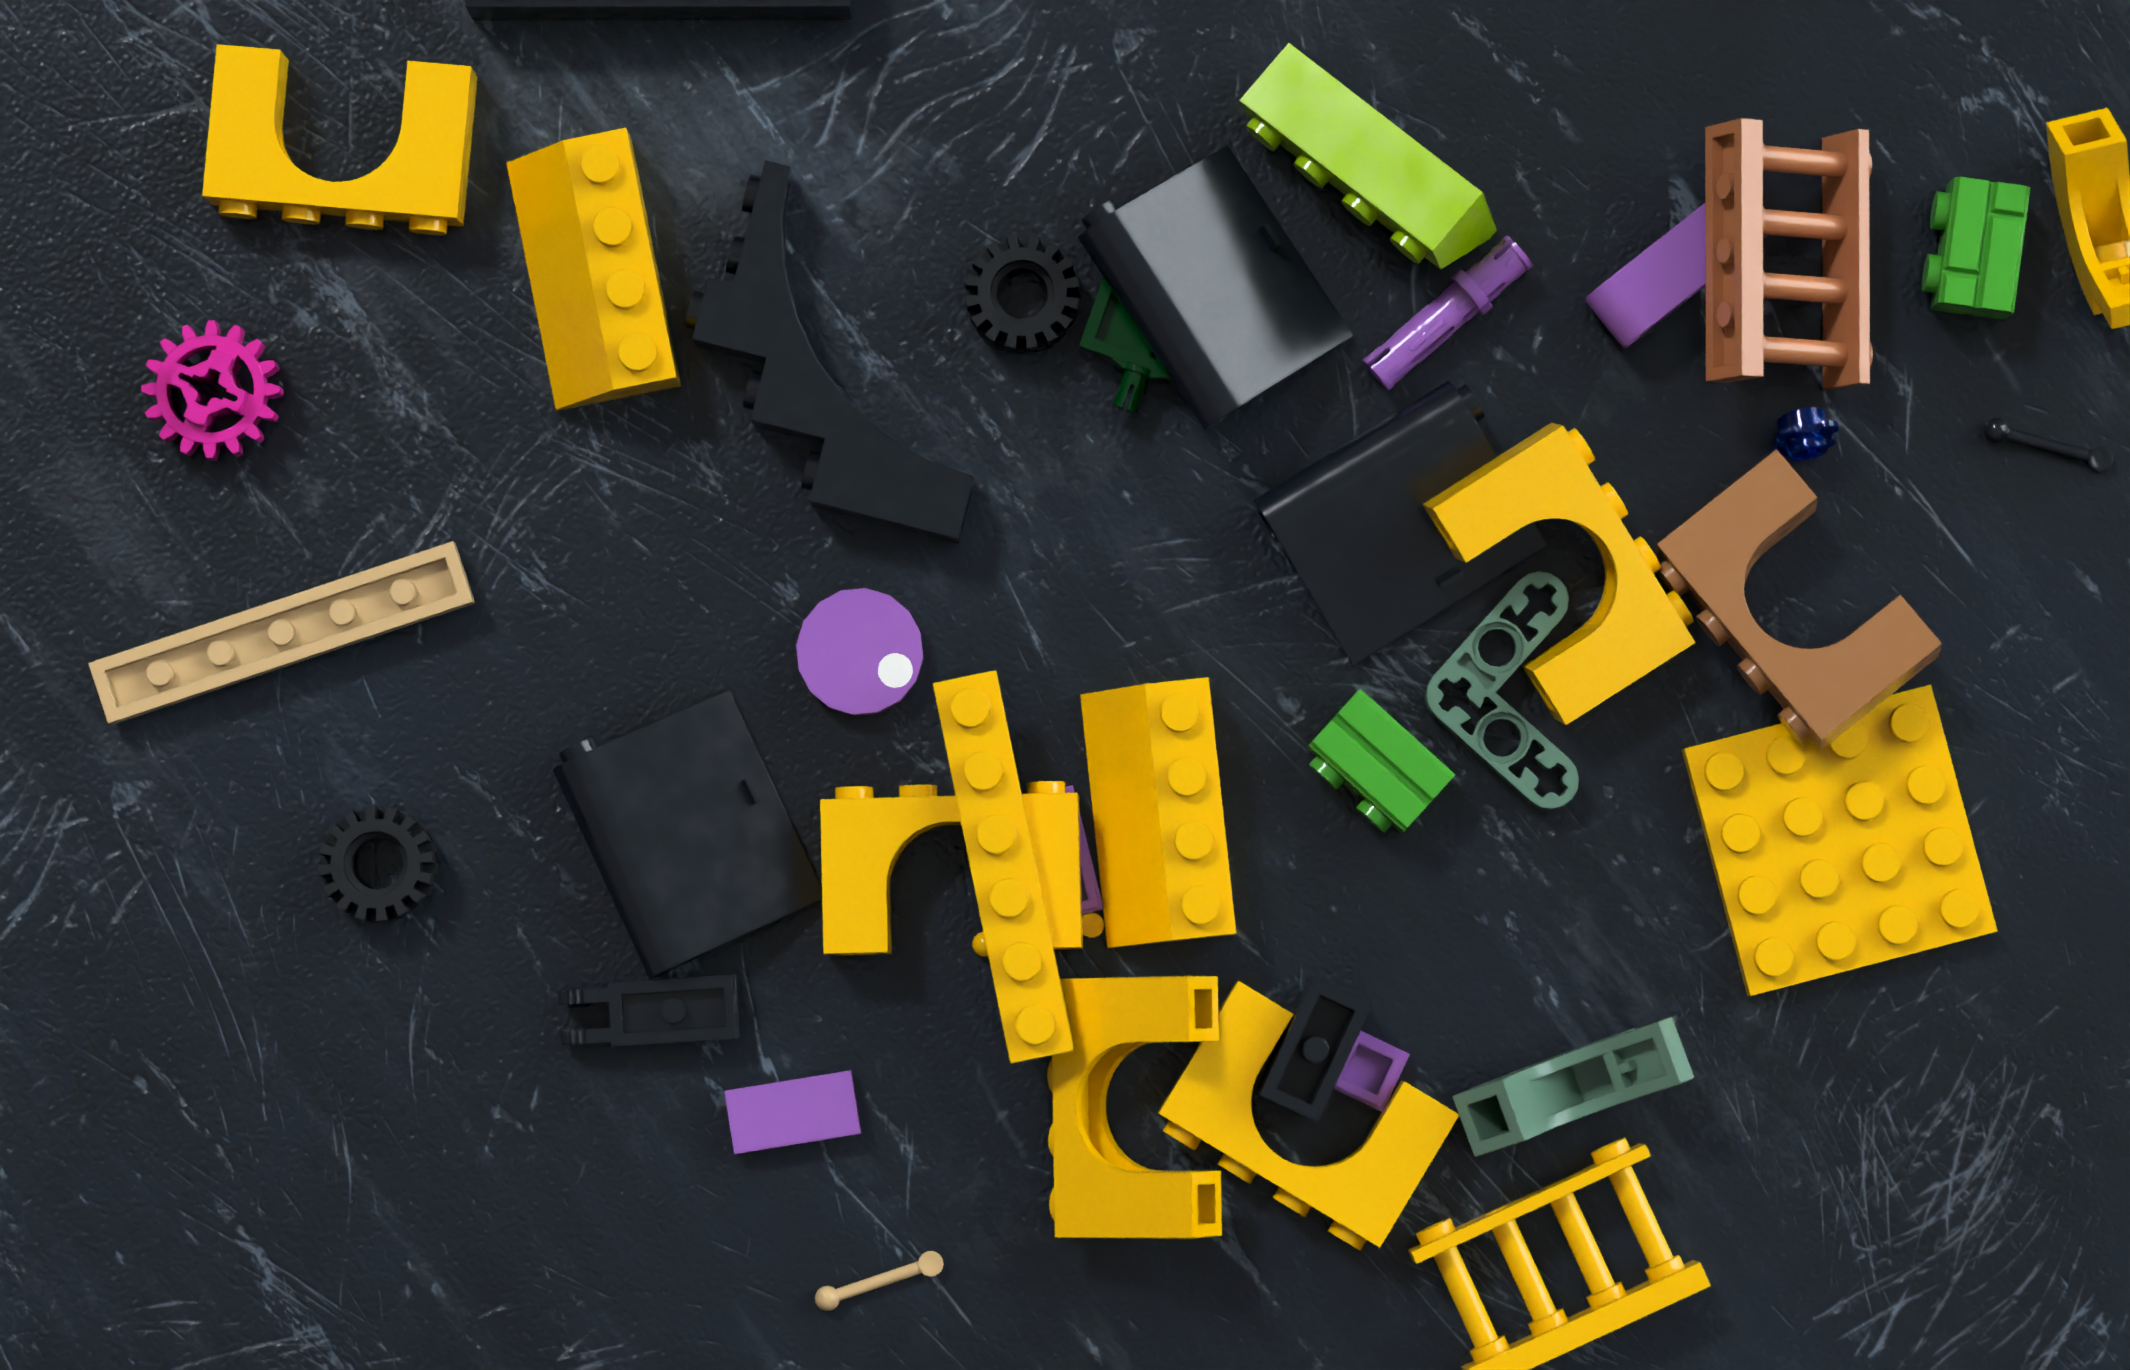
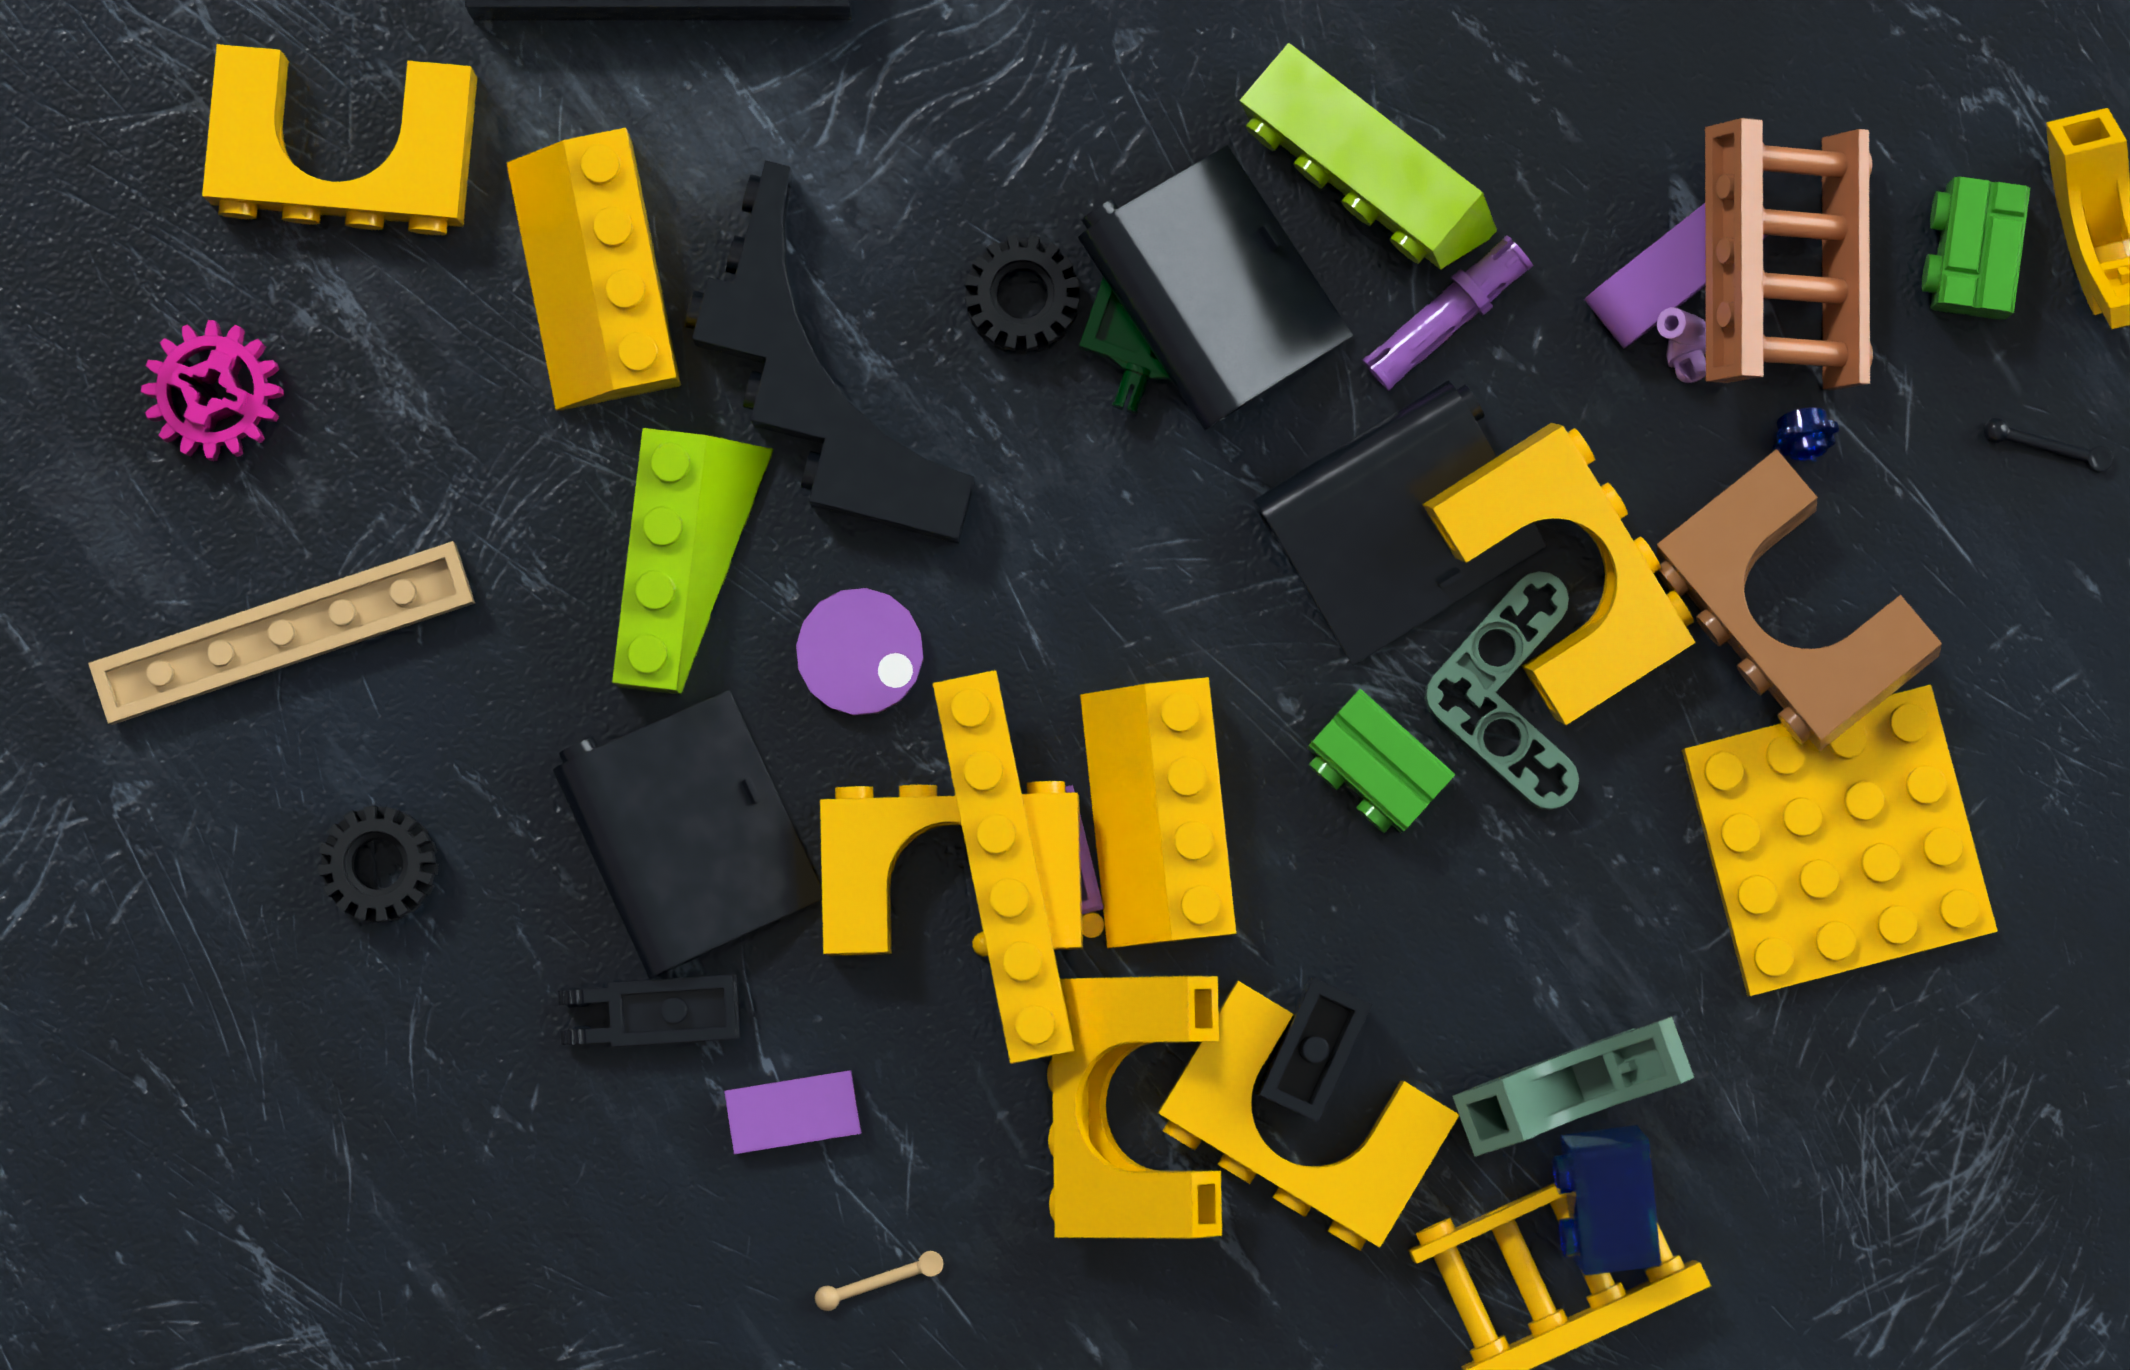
(682, 538): none -> lime wedge
(1371, 1071): medium lavender tile -> none
(1608, 1200): none -> clear blue brick
(1685, 343): none -> lavender arm

